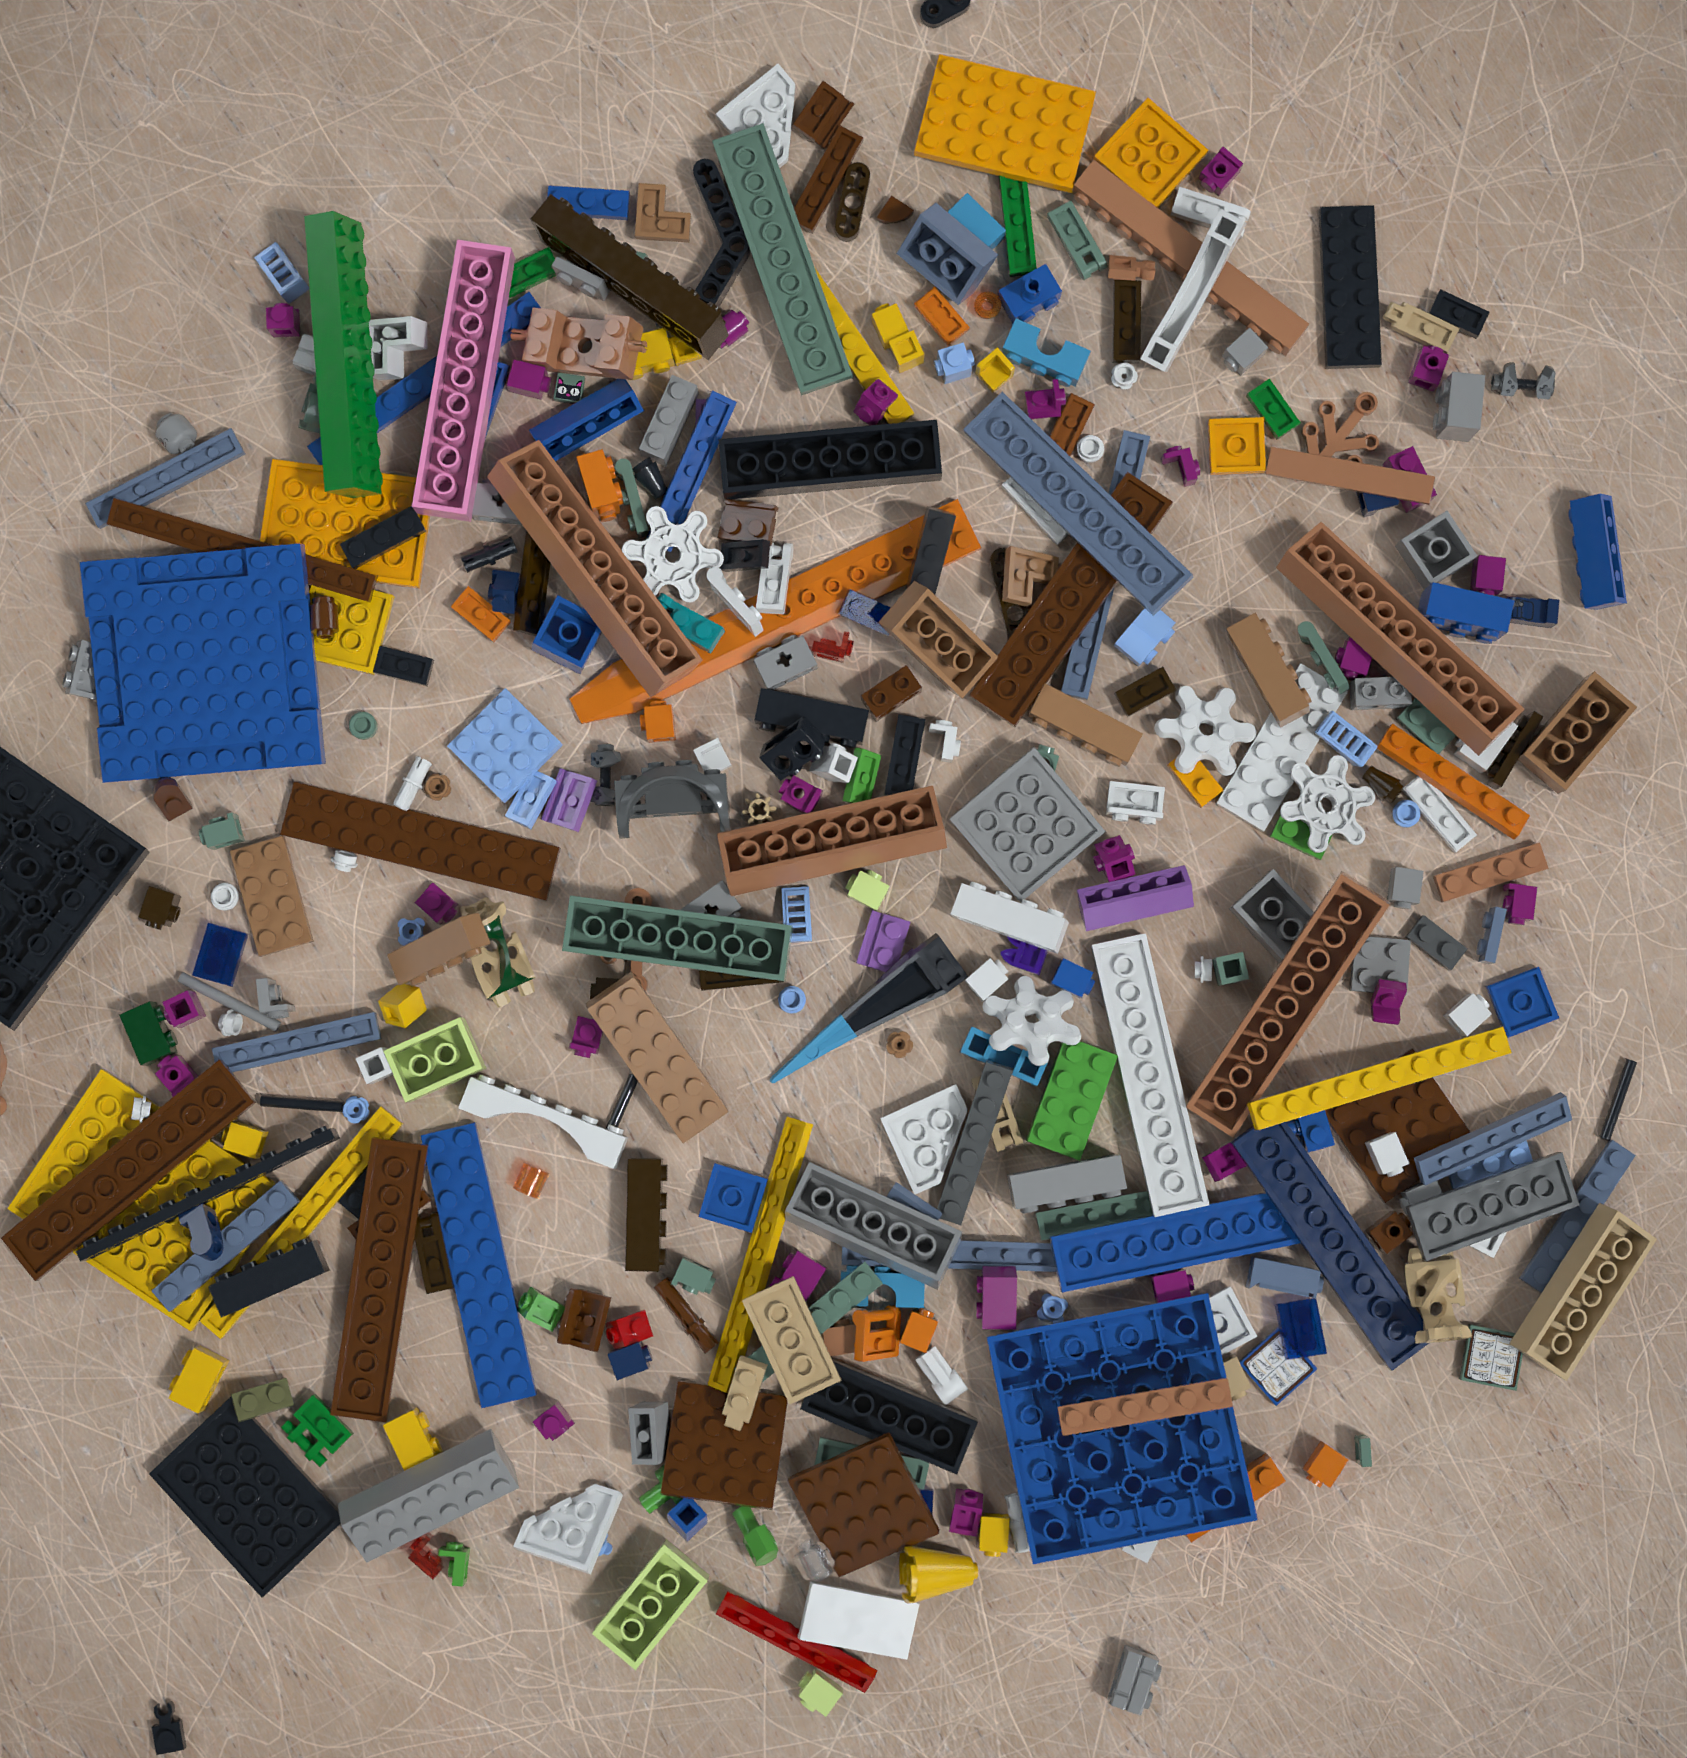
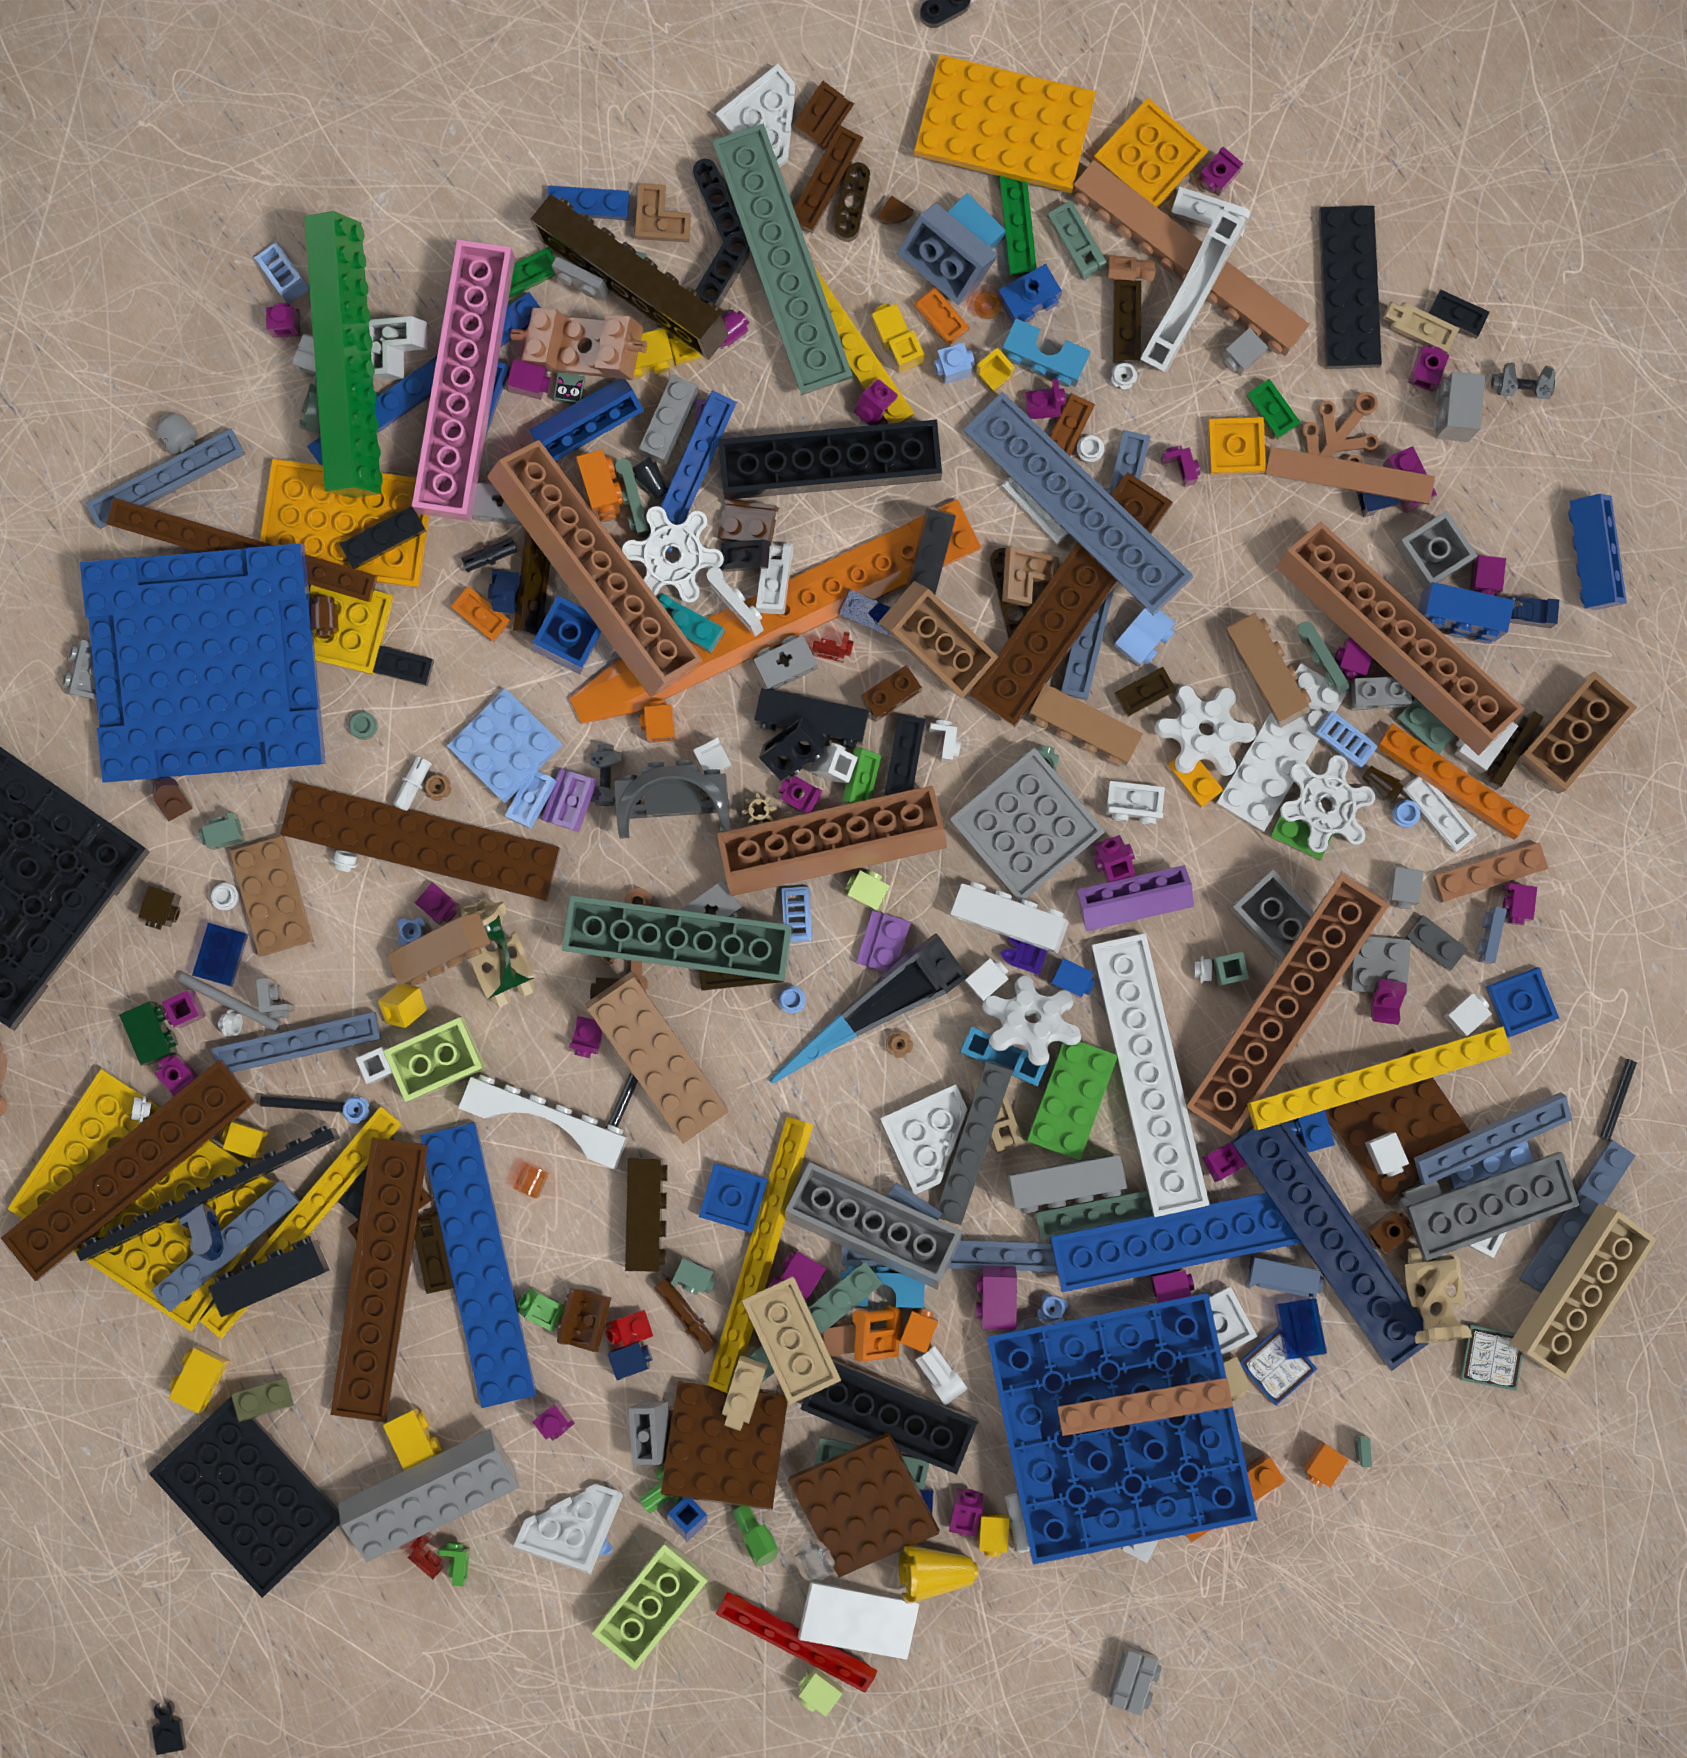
(326, 1428): green plate -> none

